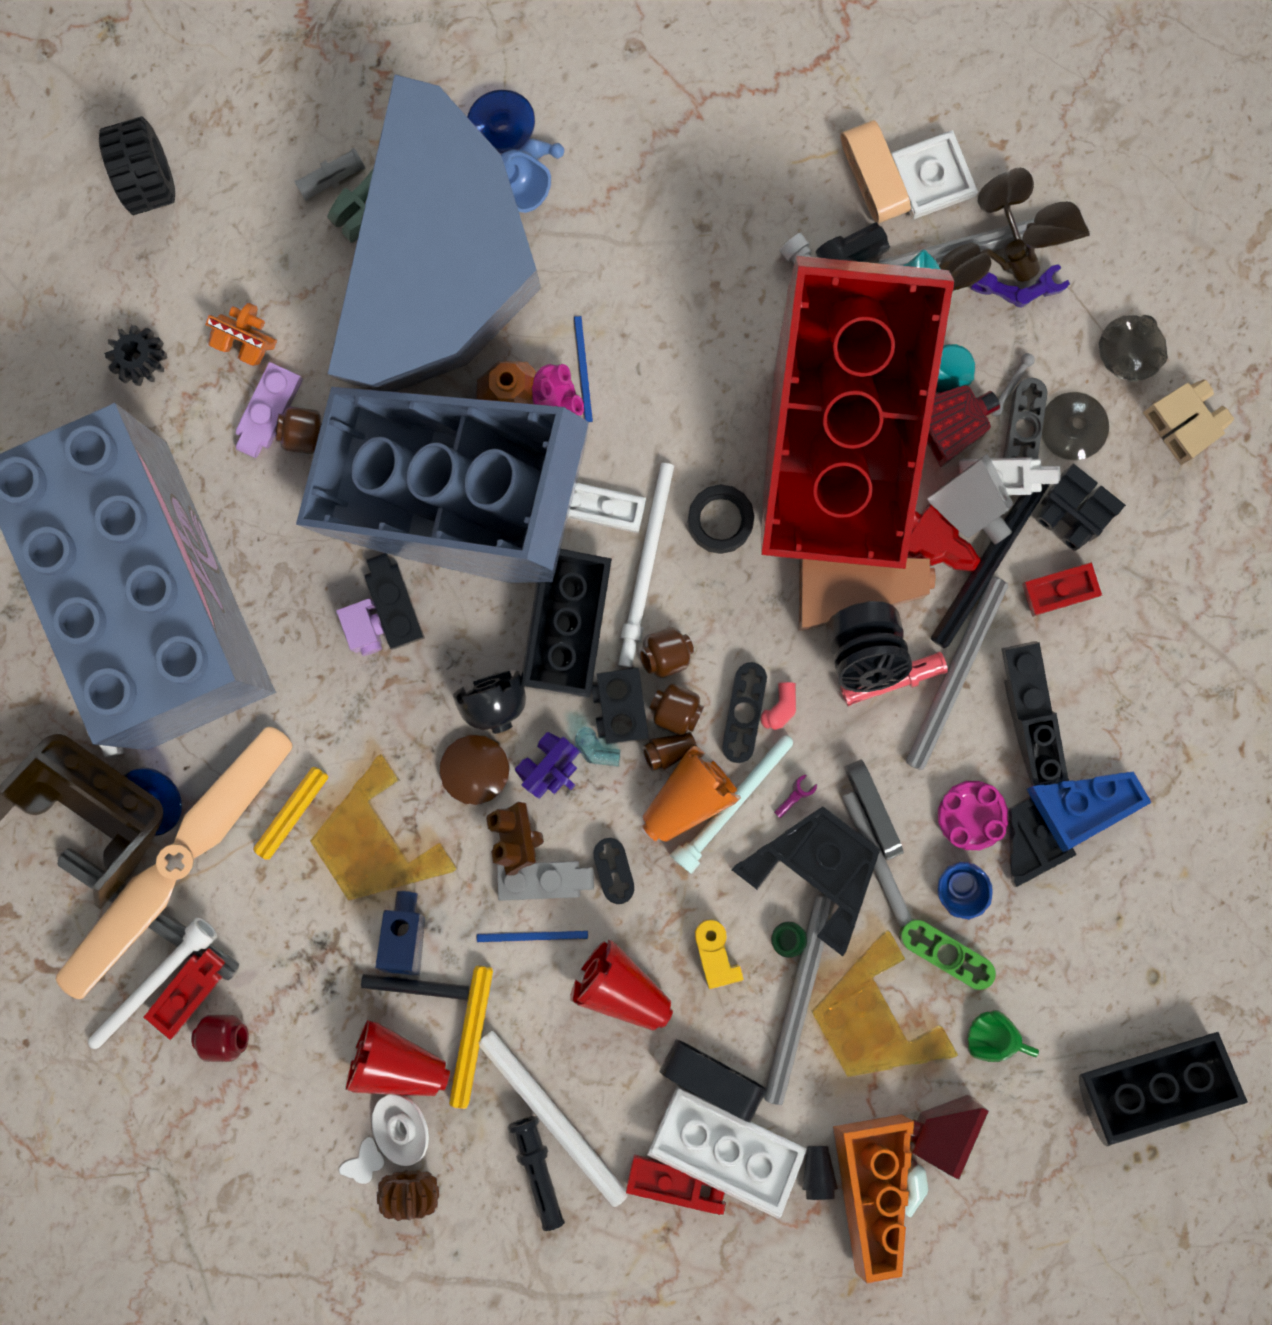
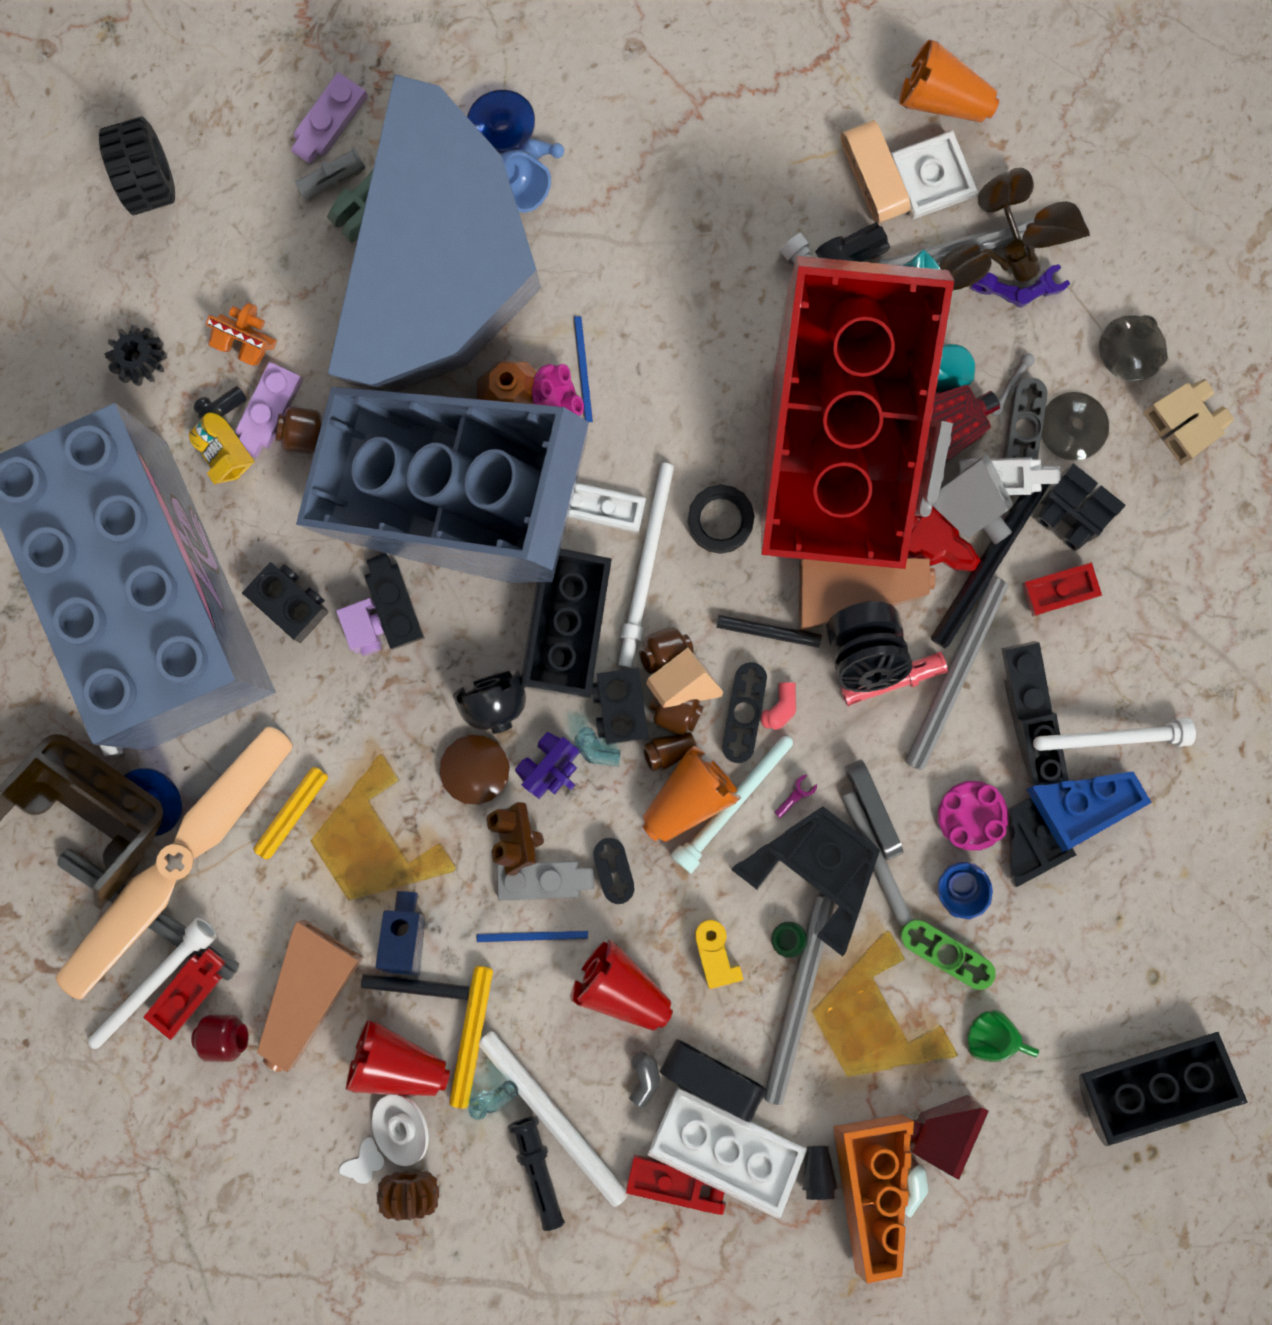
(220, 449): none -> yellow leg
(221, 405): none -> black arm
(281, 607): none -> black brick
(306, 990): none -> nougat slope
(328, 118): none -> lavender hinge
(492, 1100): none -> clear light blue arm
(648, 1078): none -> dark grey arm
(682, 681): none -> light nougat slope
(769, 631): none -> black bar
(933, 466): none -> light grey hinge
(947, 86): none -> orange cone
(1177, 732): none -> white piece

